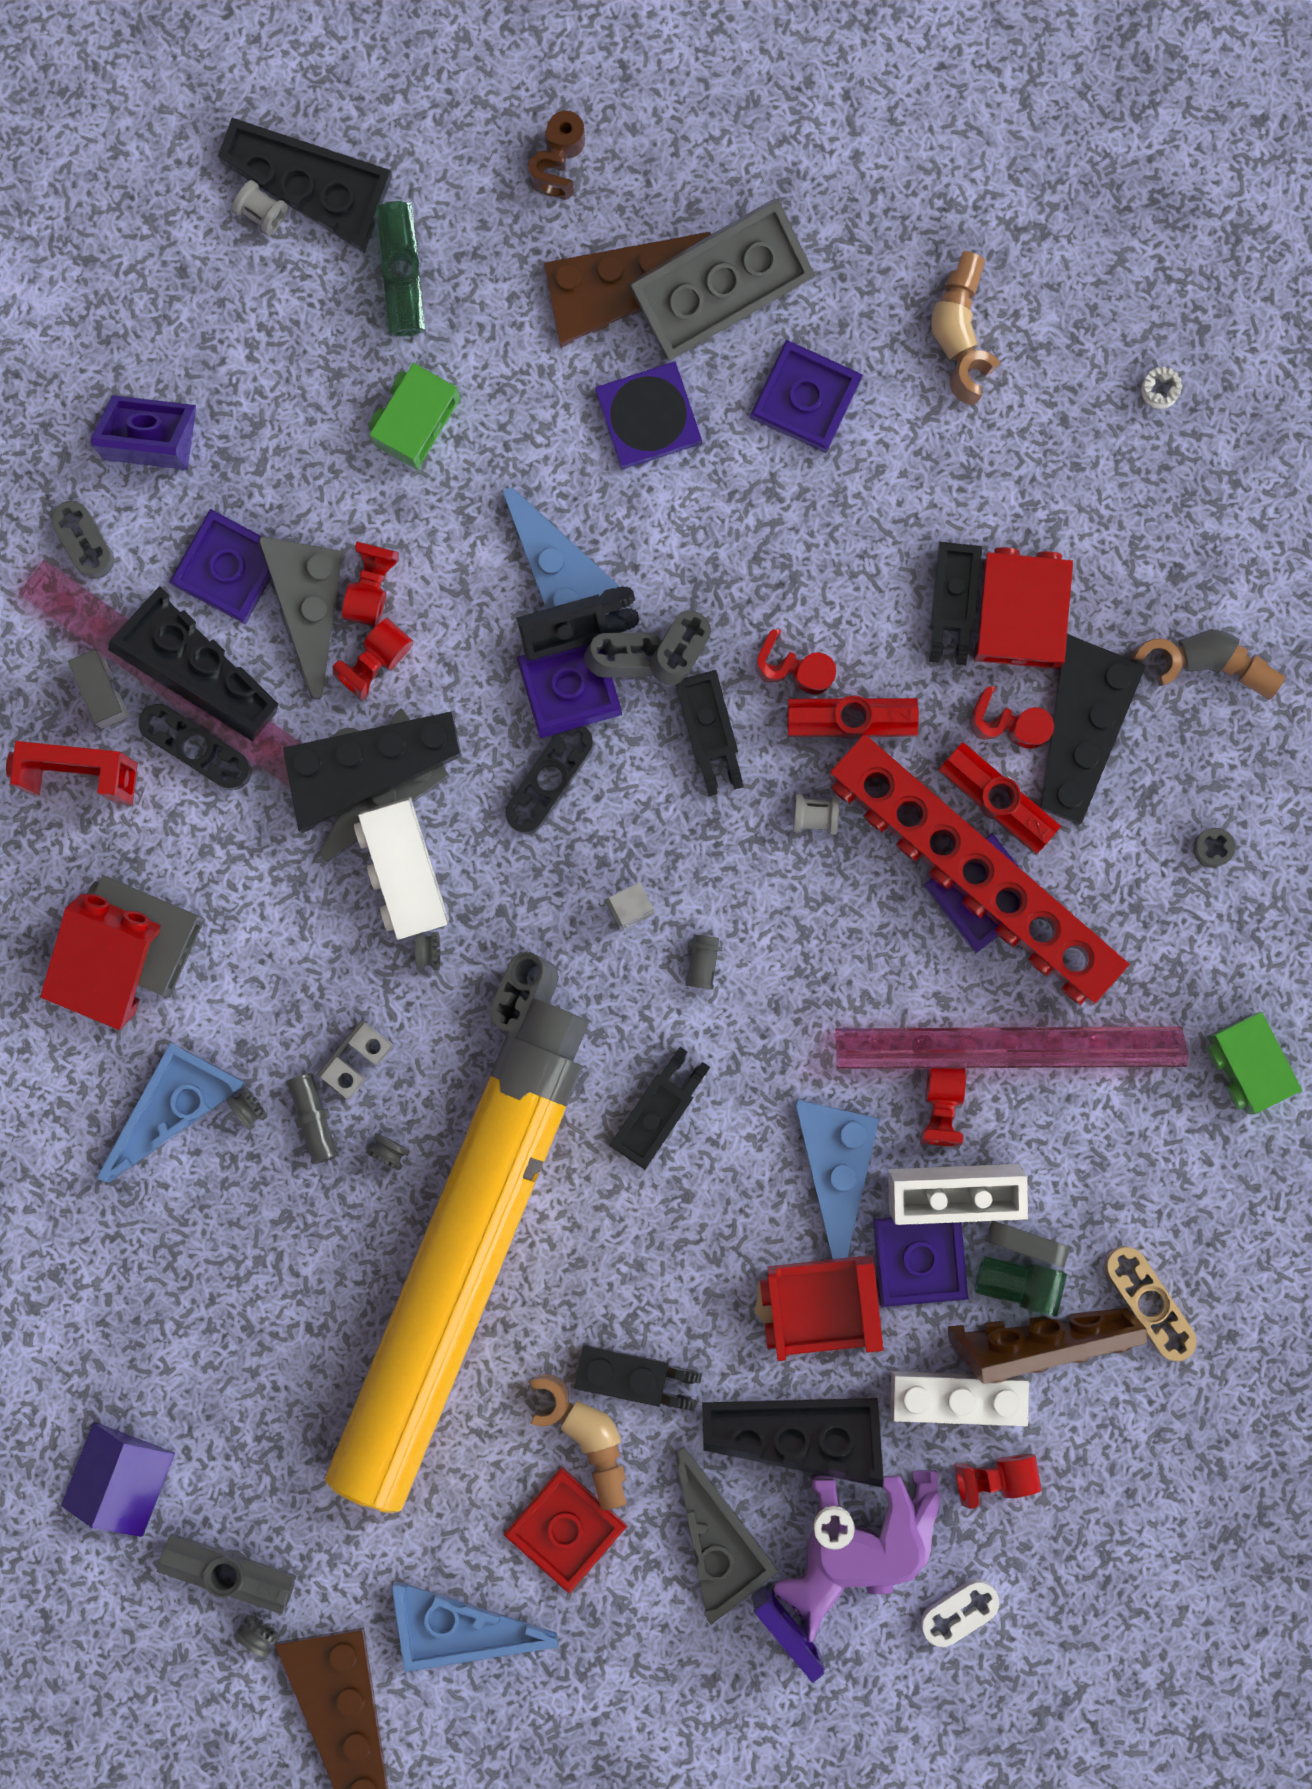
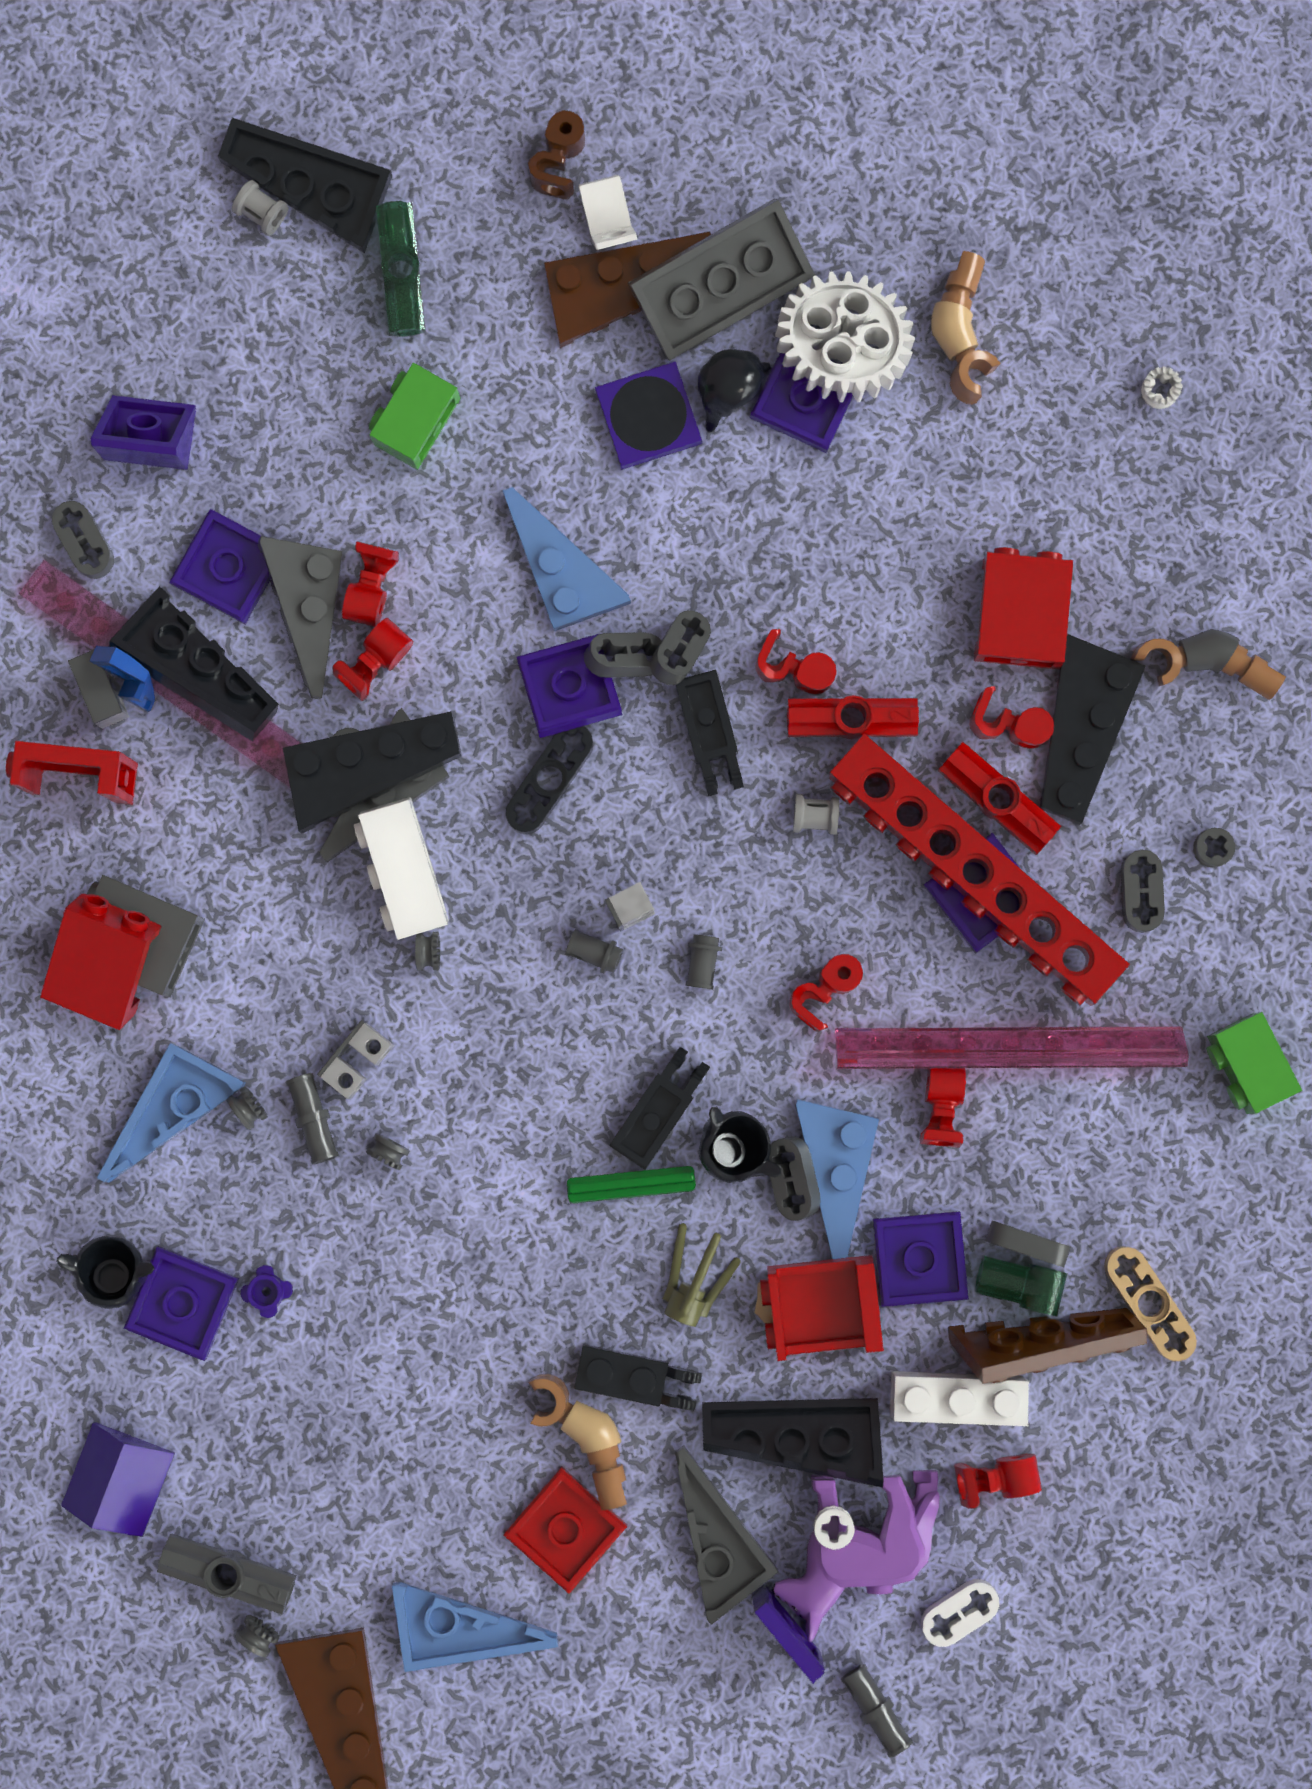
(107, 1271): none -> black hair
(137, 680): none -> blue slope
(175, 720): black beam -> none
(181, 1303): none -> dark purple tile
(254, 1291): none -> dark purple plate
(462, 1242): yellow piece -> none
(576, 622): black hinge -> none
(594, 951): none -> dark grey pin
(607, 212): none -> white bracket
(631, 1184): none -> green axle
(687, 1302): none -> olive plant
(729, 383): none -> black hair
(736, 1147): none -> black hair
(795, 1178): none -> dark grey beam
(838, 976): none -> red leg
(844, 336): none -> white gear
(877, 1710): none -> dark grey pin
(954, 597): black hinge -> none
(958, 1194): white brick -> none
(1153, 891): none -> dark grey beam

